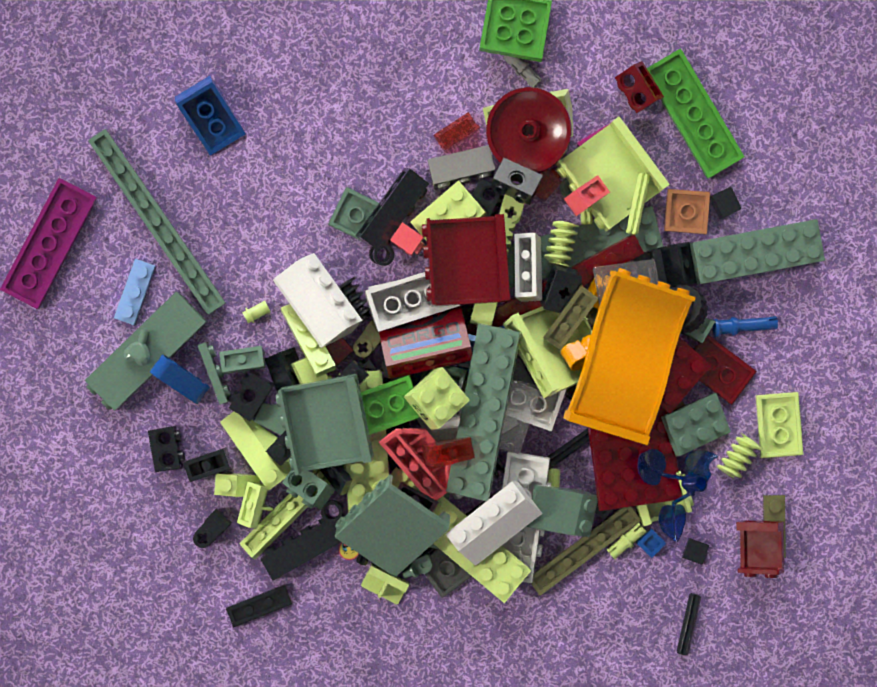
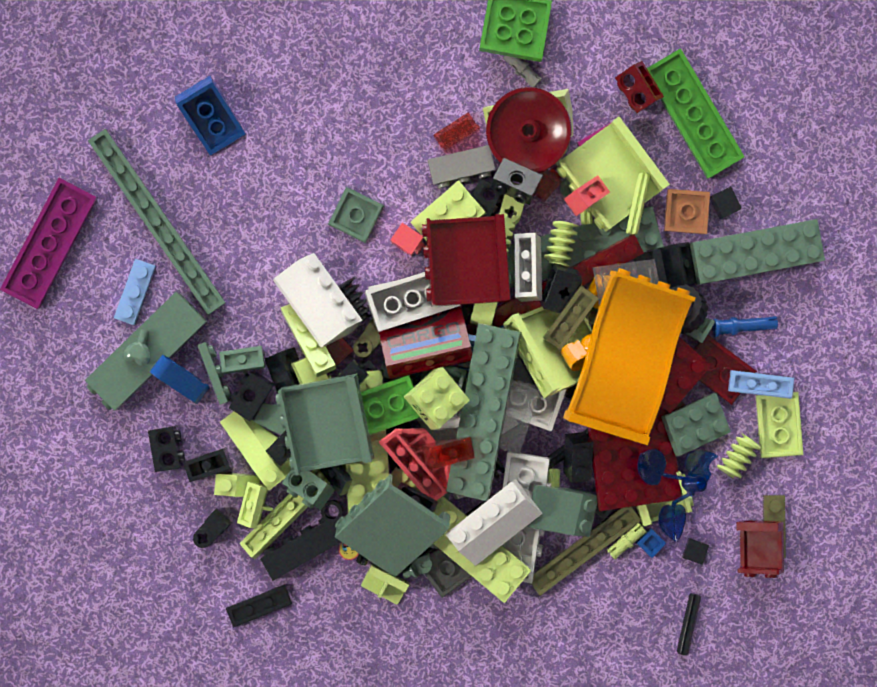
(256, 312): yellowish green pin -> none
(390, 213): black hinge -> none
(578, 457): none -> black brick
(761, 384): none -> light blue tile

